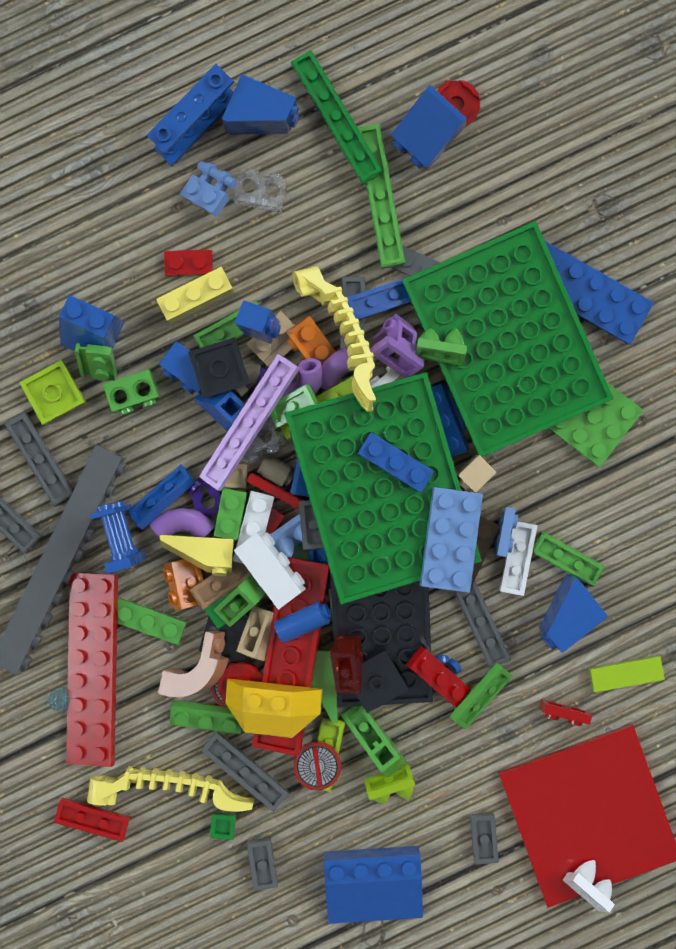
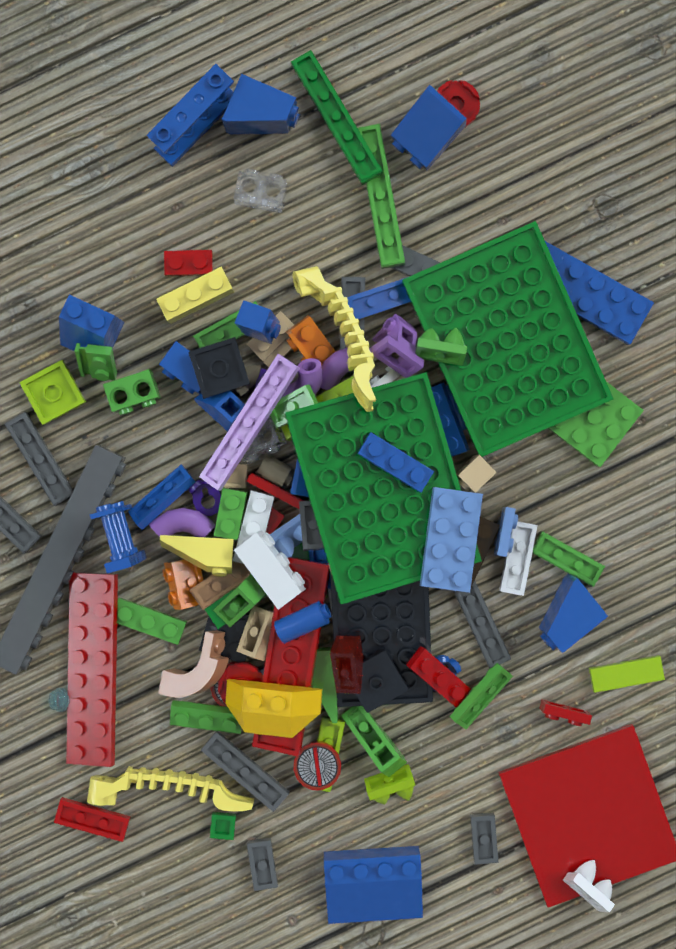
(205, 195): medium blue plate -> none

